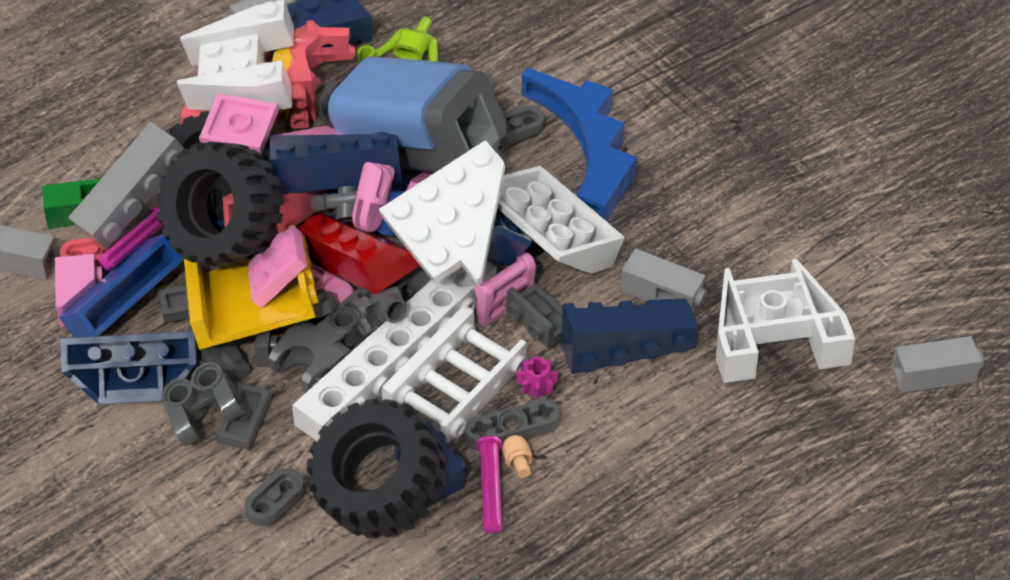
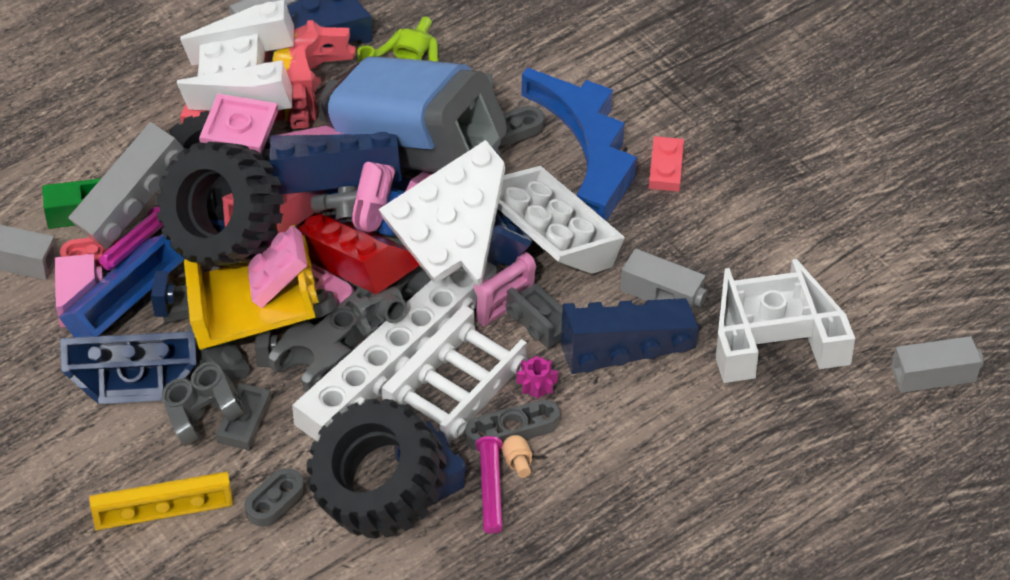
(161, 500): none -> yellow brick
(162, 294): none -> dark blue plate
(666, 163): none -> coral plate

